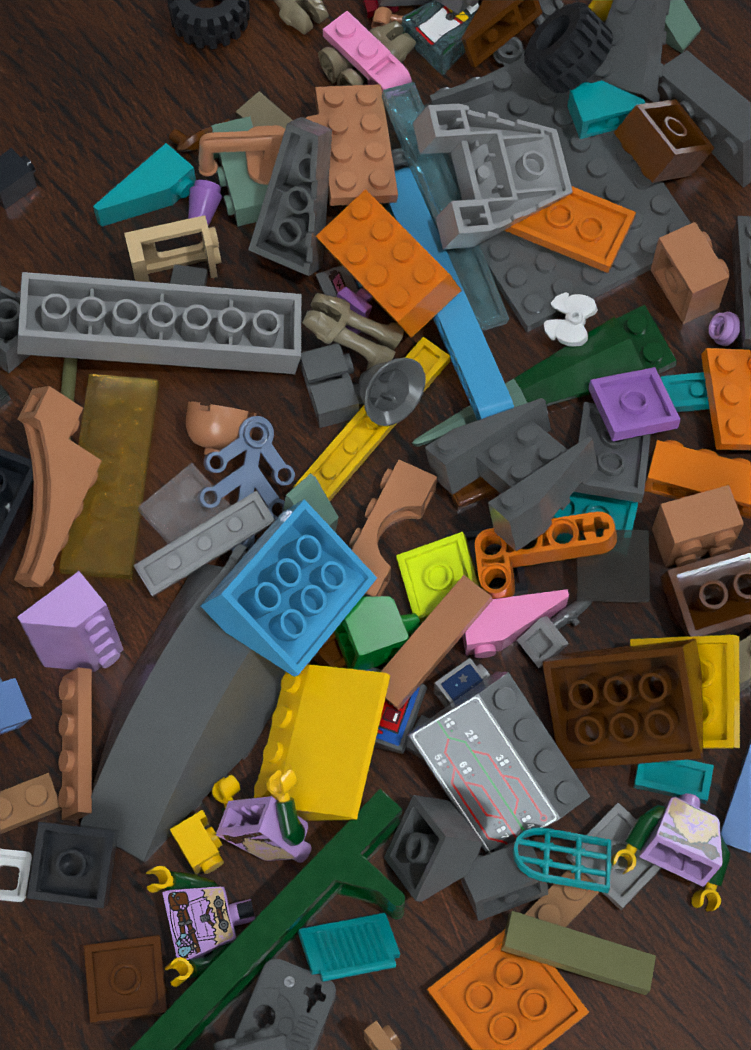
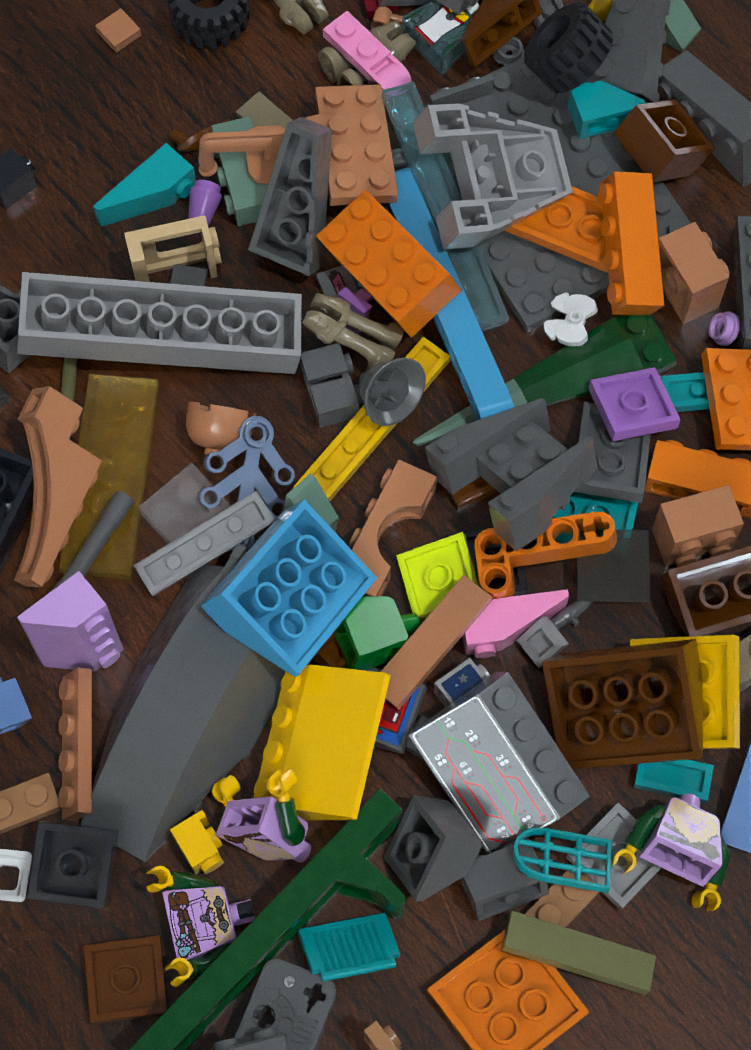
(109, 521): none -> dark grey piece
(118, 30): none -> nougat tile
(631, 243): none -> orange brick

